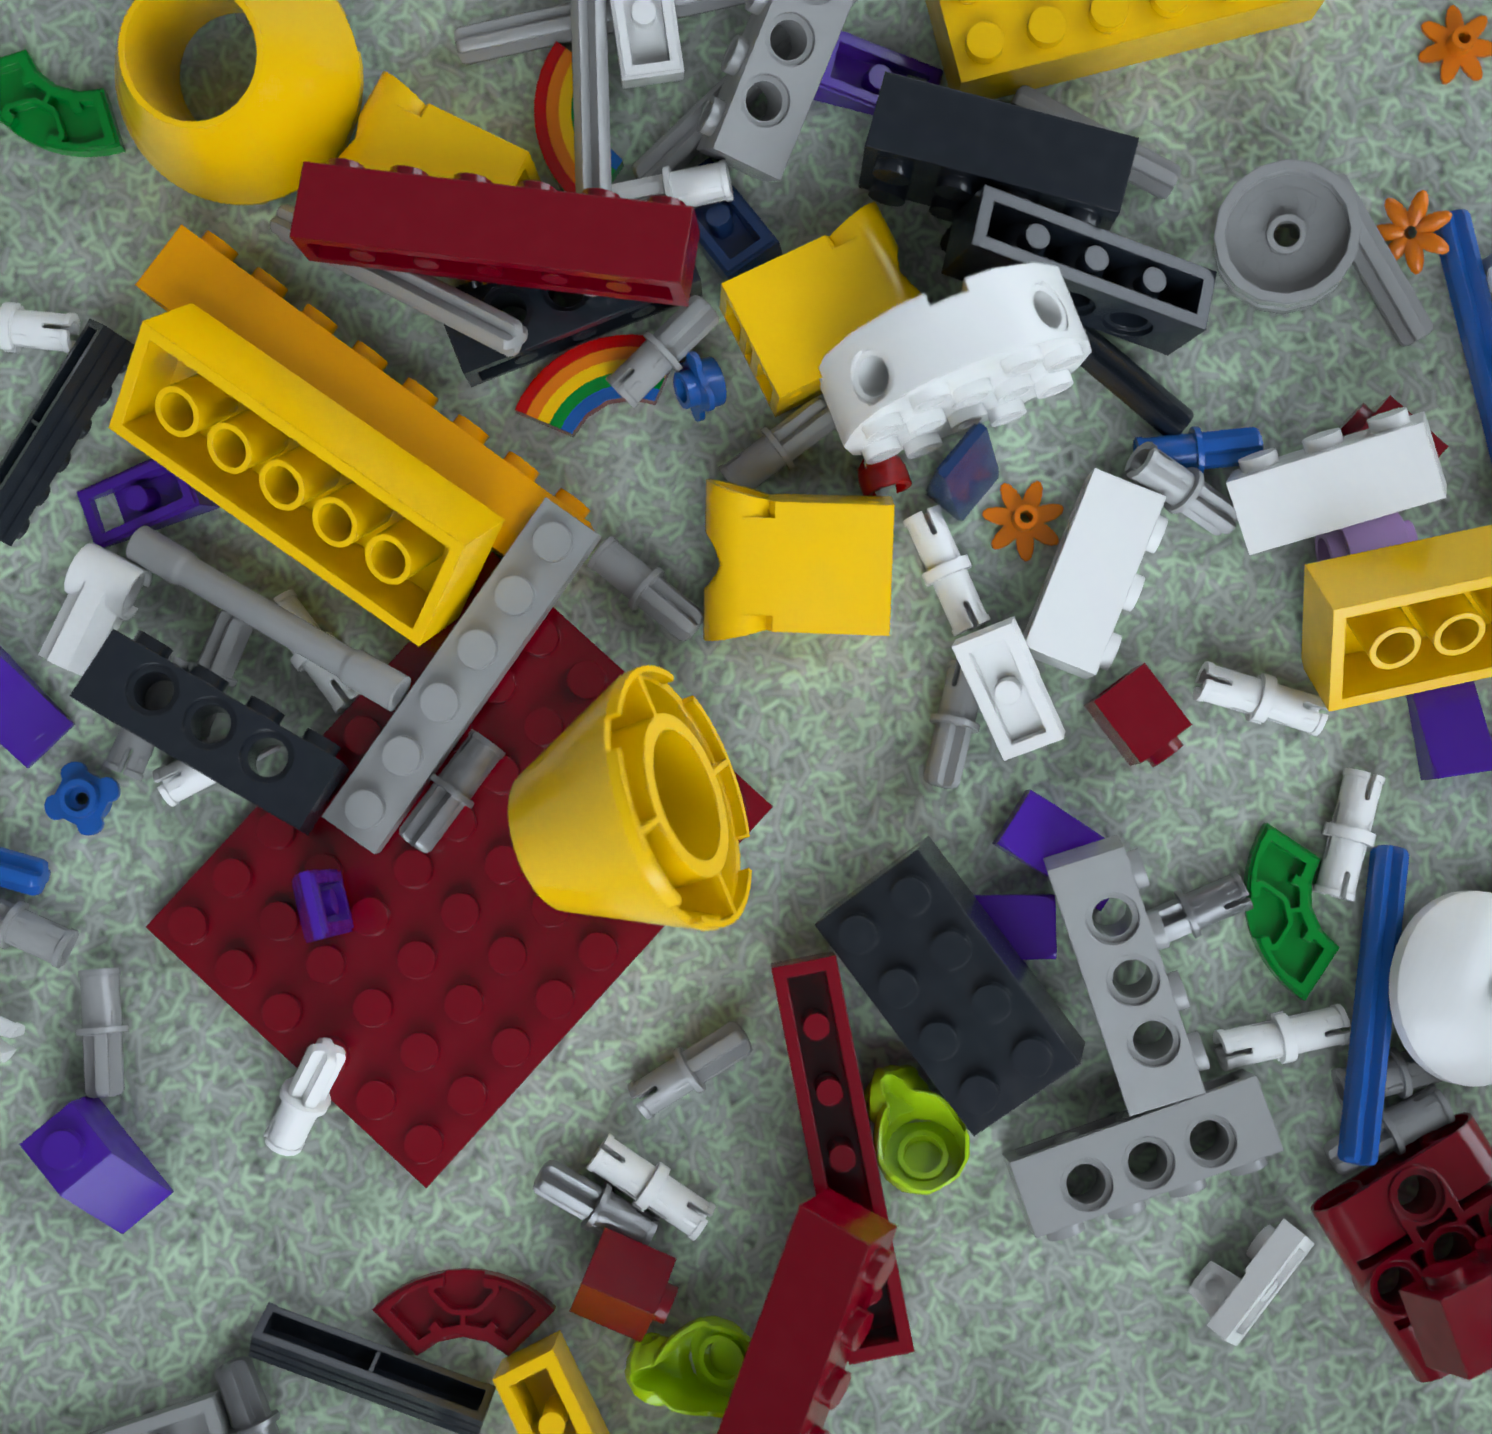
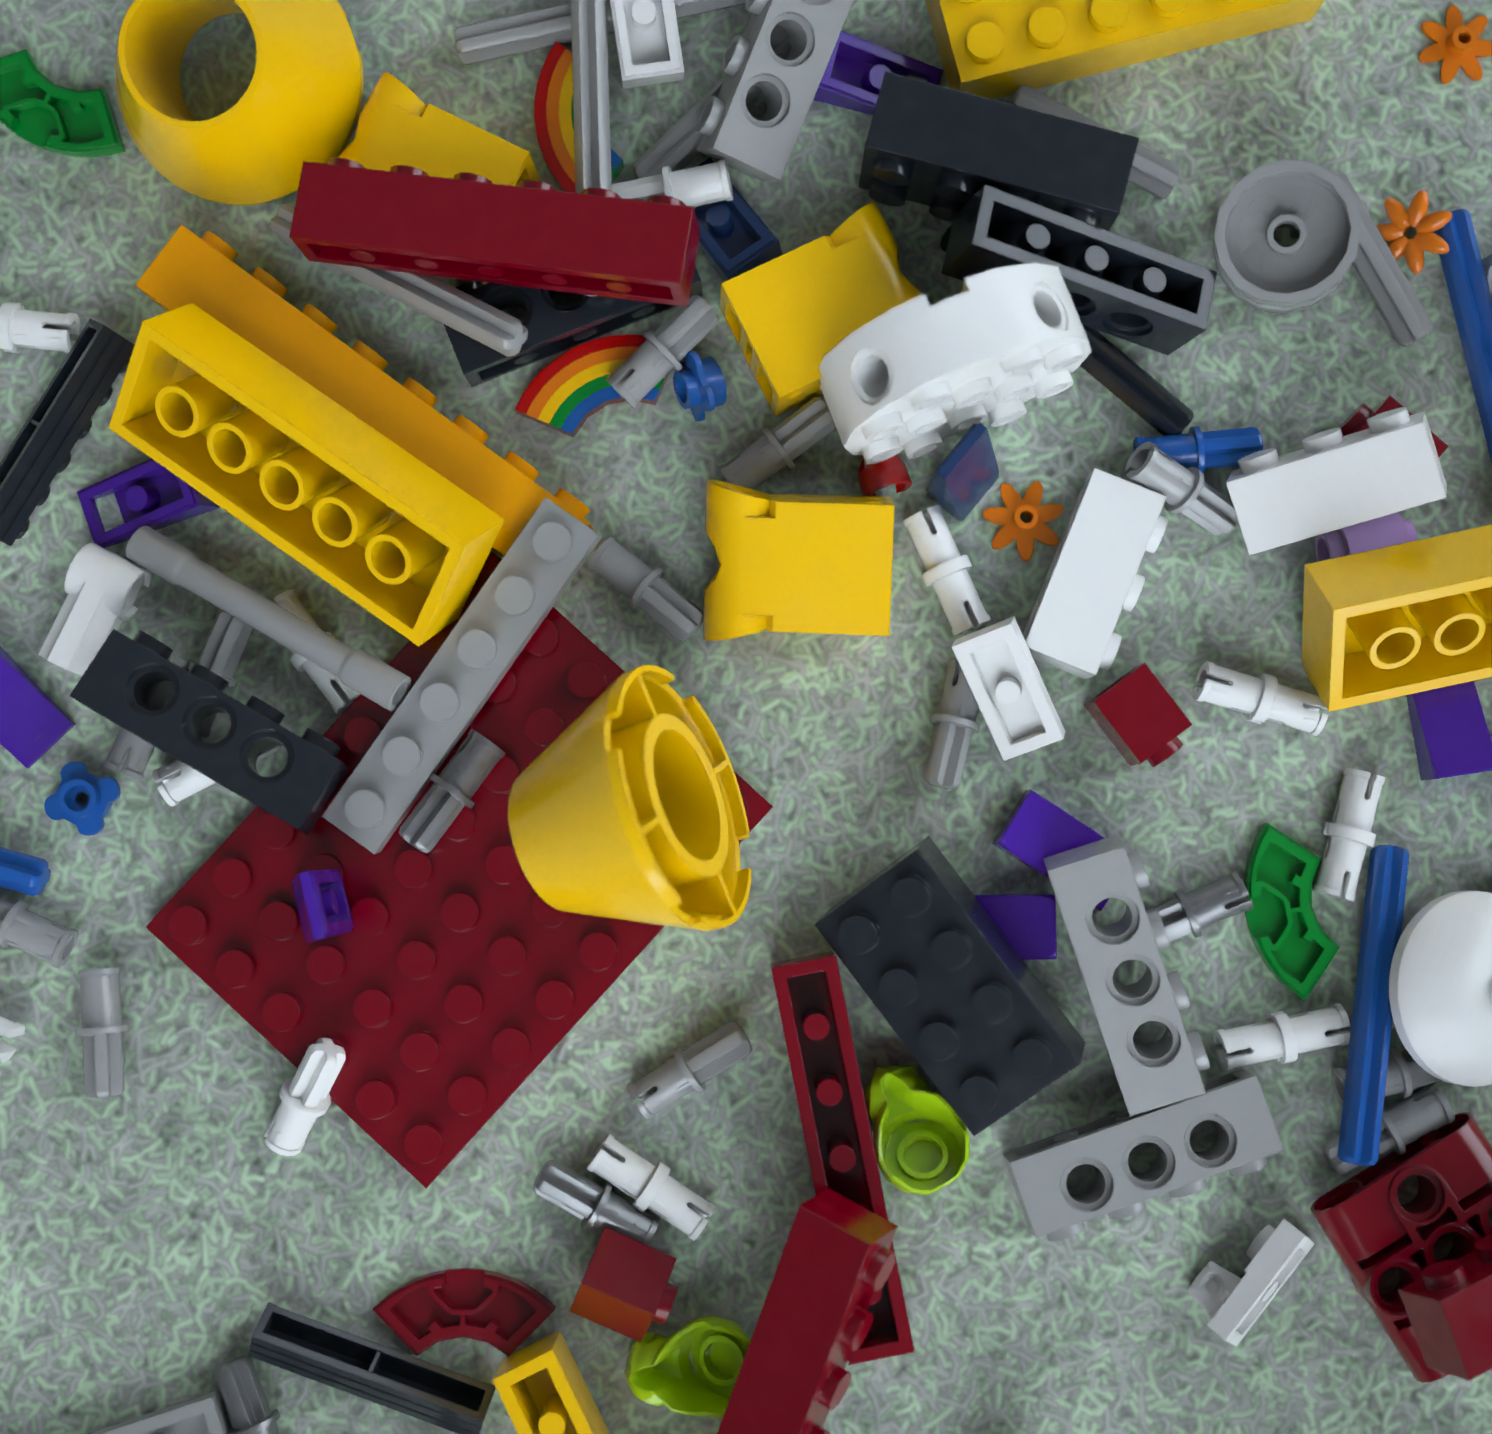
(96, 1164): dark purple slope -> none

